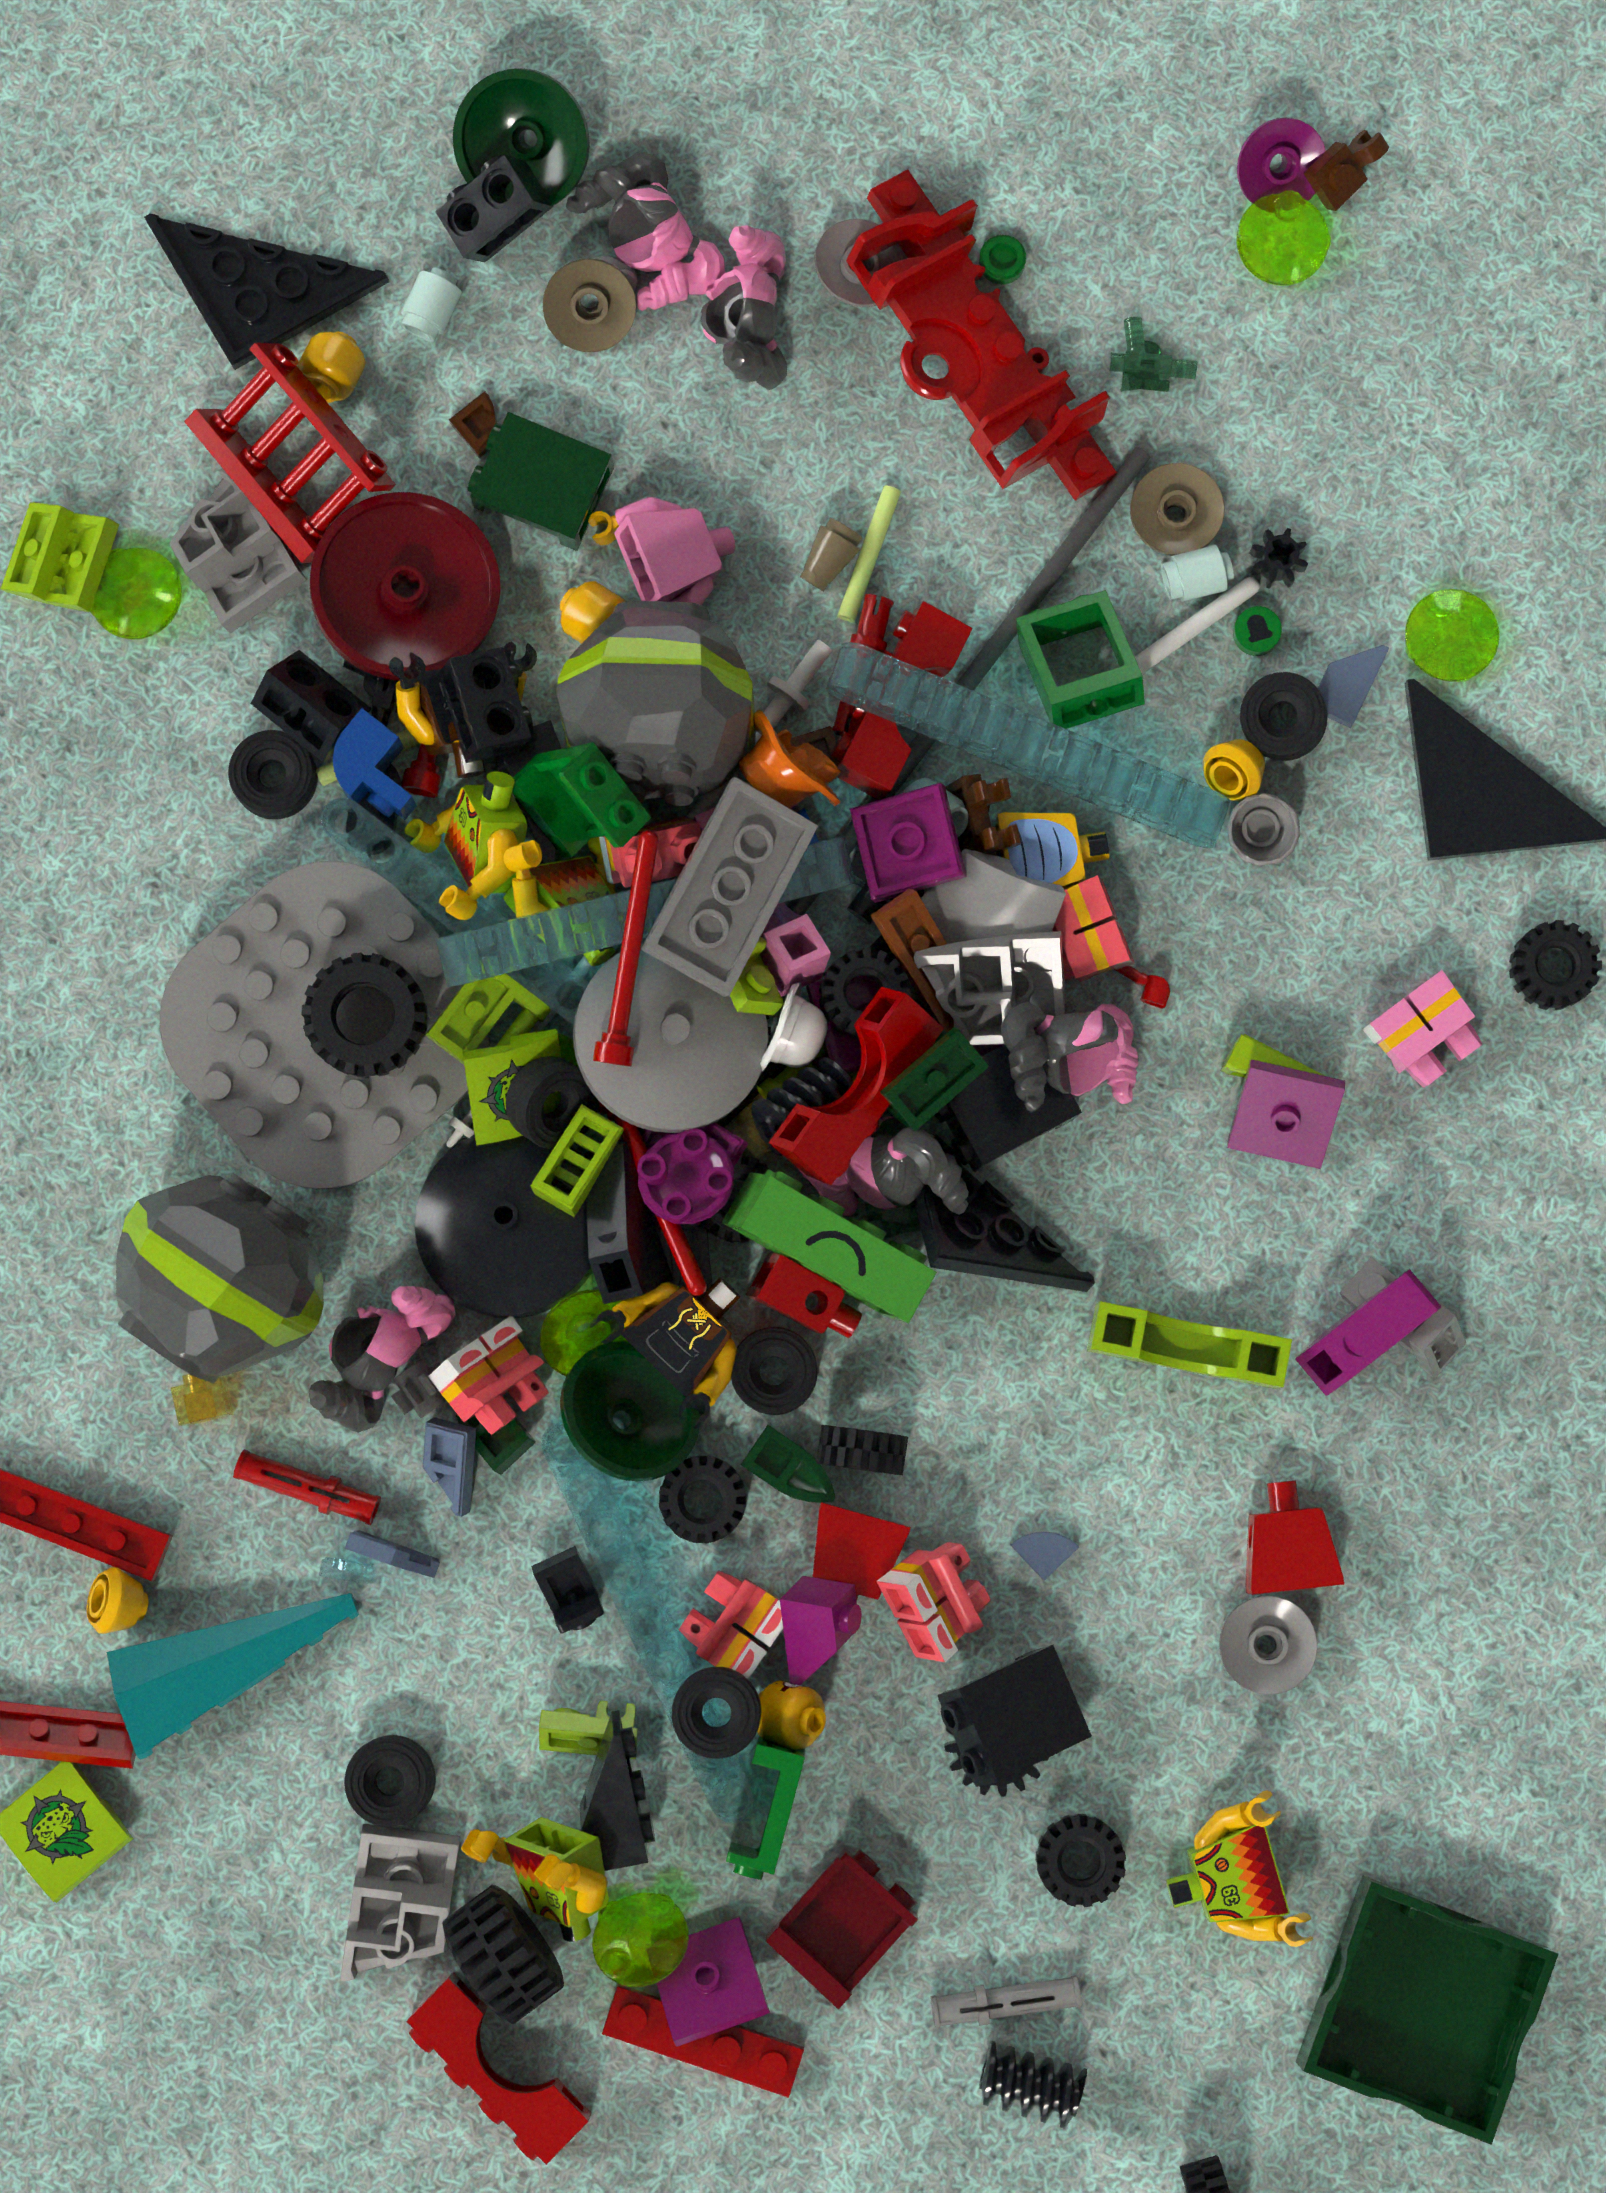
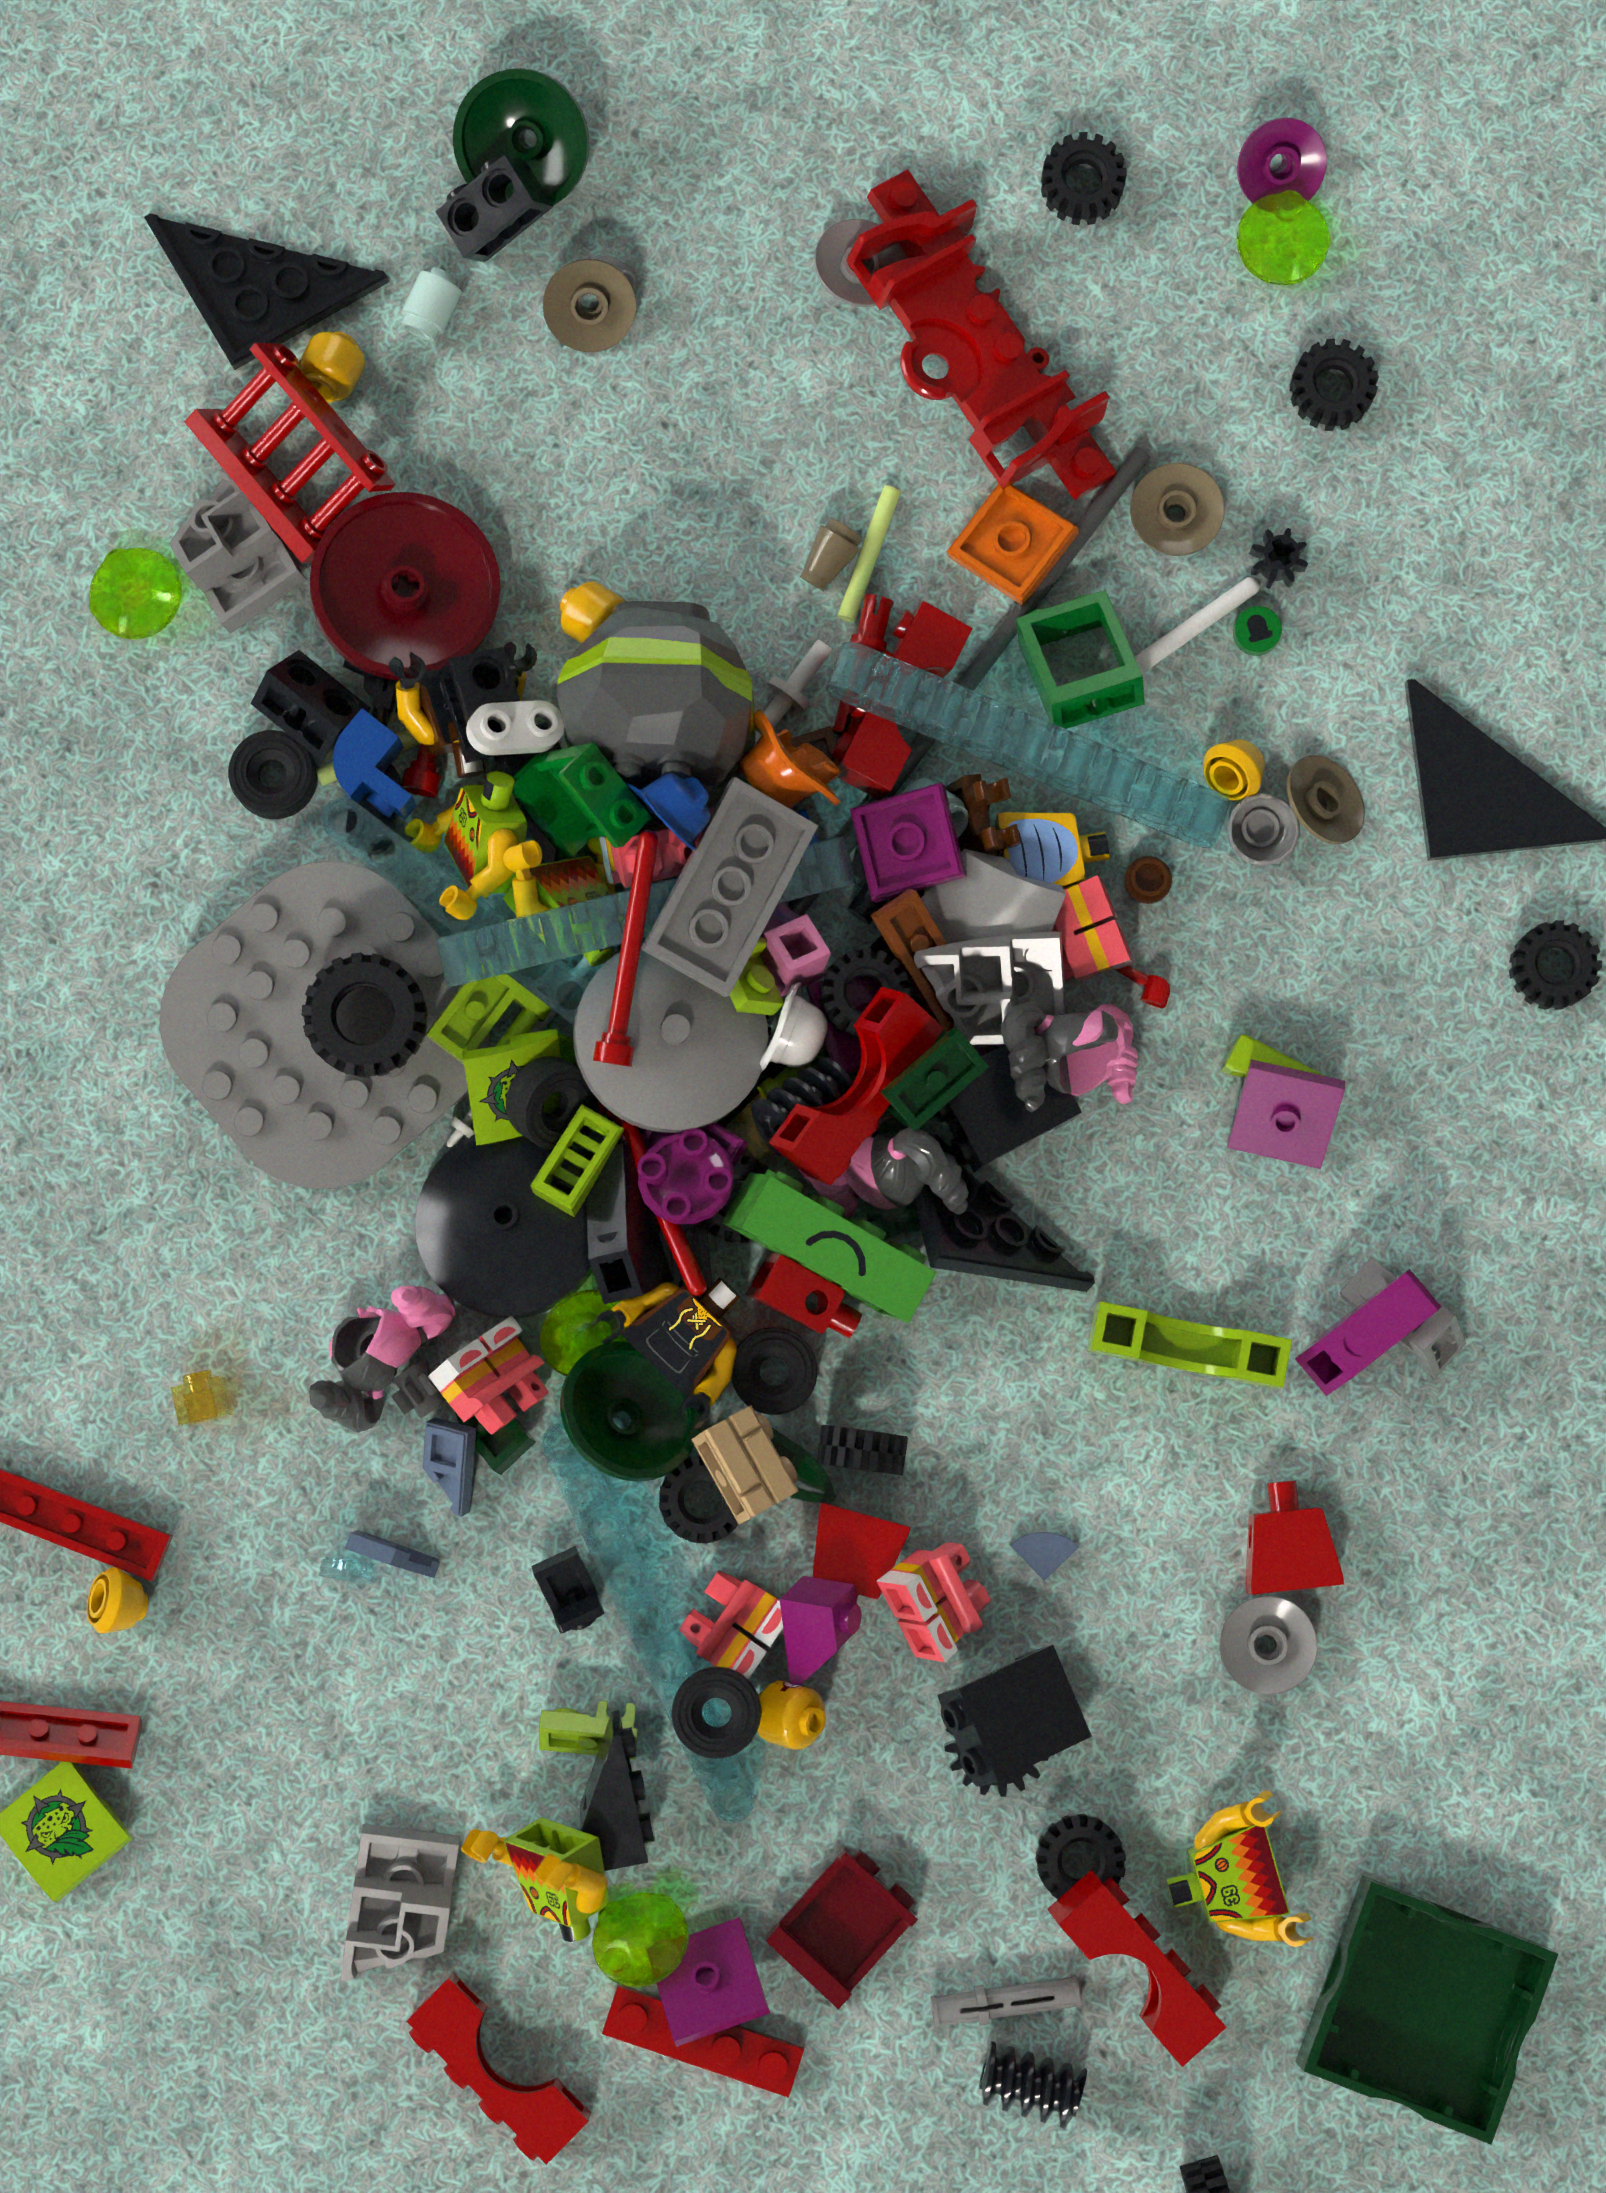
(60, 556): lime slope -> none
(183, 1676): teal wedge -> none
(217, 1276): dark grey rock -> none
(361, 1504): red pin -> none
(362, 1786): black tyre -> none
(475, 423): reddish brown tile -> none
(503, 1954): black tyre -> none
(518, 728): none -> white plate
(541, 478): dark green panel -> none
(650, 230): hair -> none
(666, 549): bright pink torso -> none
(677, 804): none -> blue piece
(744, 310): dark grey hair -> none
(746, 1463): none -> tan brick
(752, 1861): green panel -> none
(1003, 259): green tile -> none
(1012, 542): none -> orange tile
(1087, 152): none -> black tyre
(1101, 1926): none -> red arch
(1145, 364): clear green piece -> none
(1148, 880): none -> reddish brown plate
(1196, 573): light aqua brick -> none
(1283, 689): black tyre -> none
(1325, 799): none -> dark tan dish
(1339, 169): reddish brown plate -> none
(1339, 358): none -> black tyre
(1348, 683): sand blue tile -> none
(1421, 1023): bright pink hips -> none
(1451, 635): clear neon green dish -> none

